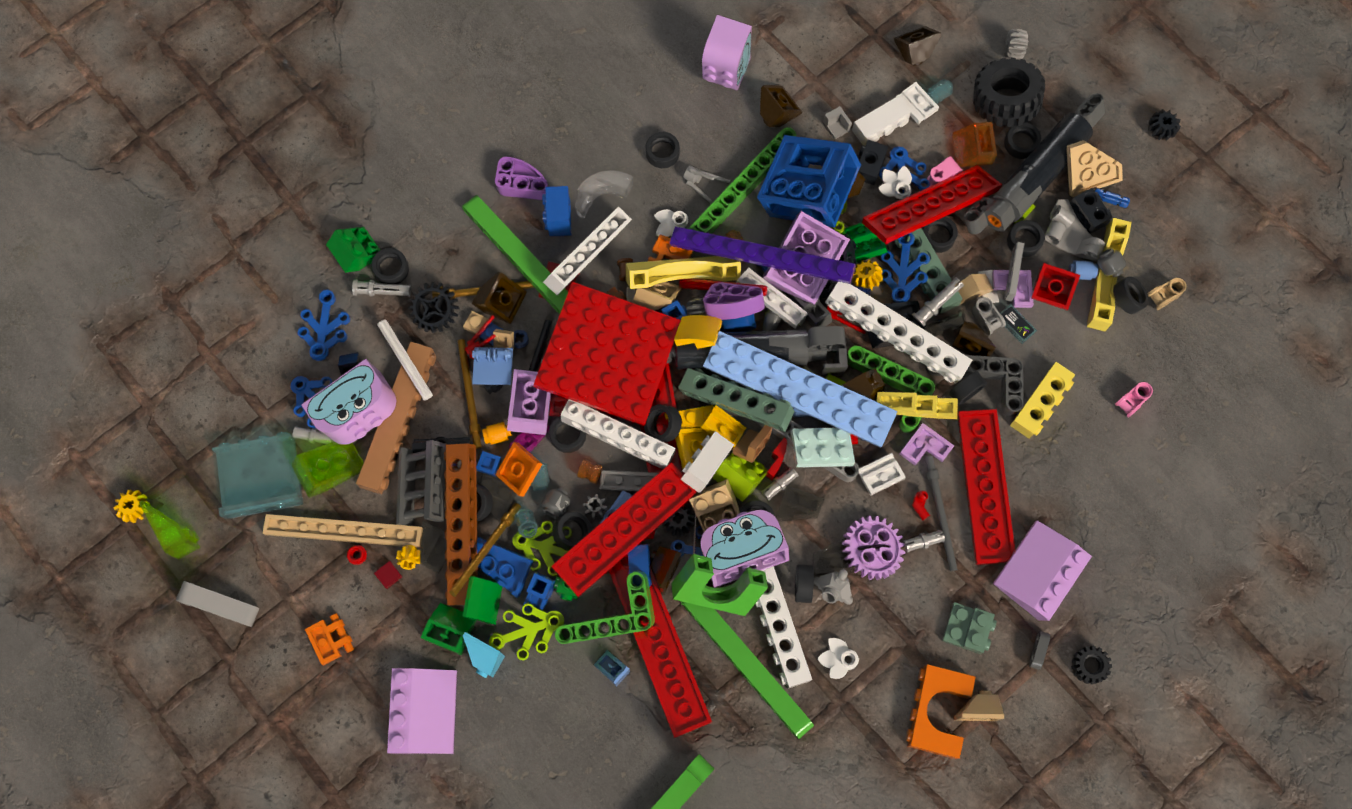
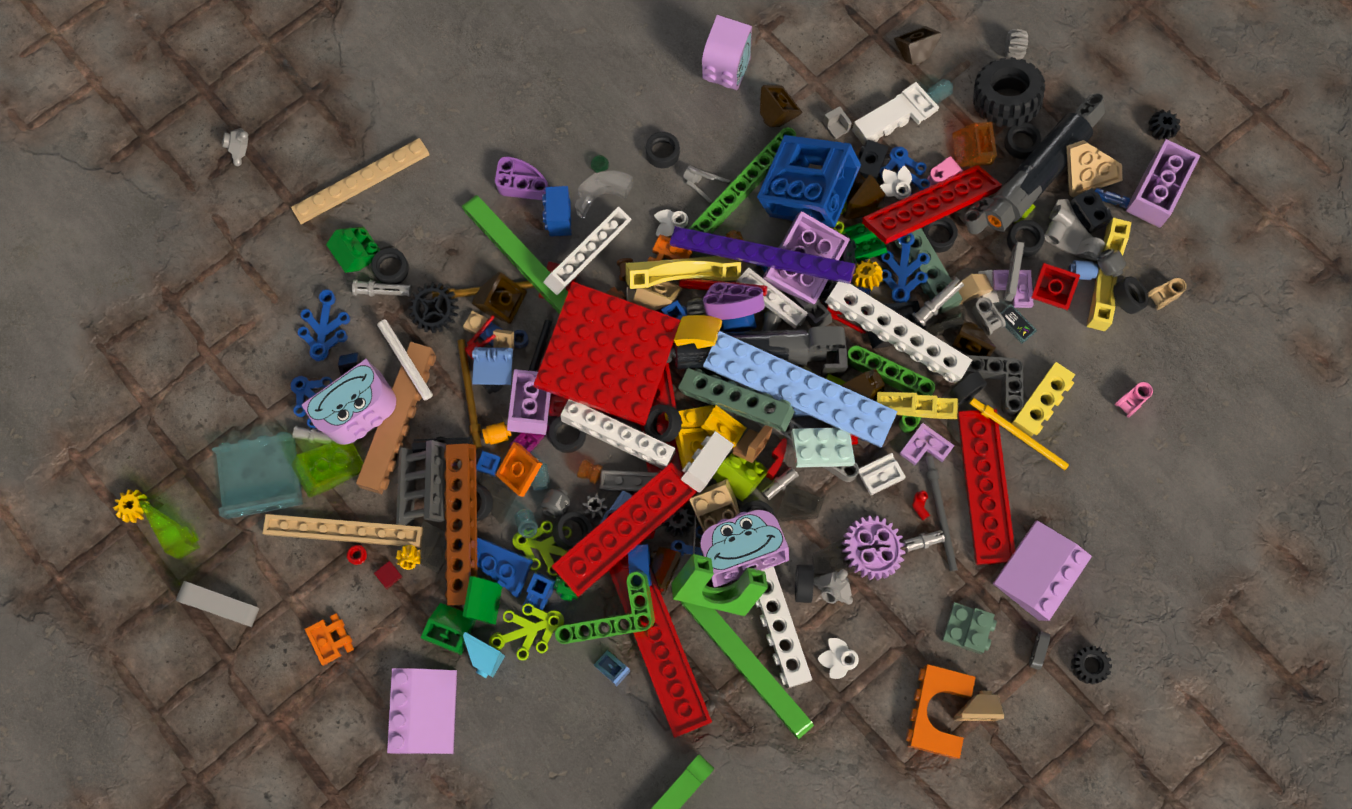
(236, 144): none -> light grey rock
(360, 181): none -> tan plate
(506, 520): pearl gold bar -> none
(599, 164): none -> clear green plate
(866, 200): none -> dark brown slope
(988, 411): none -> yellow bar
(1162, 183): none -> lavender brick

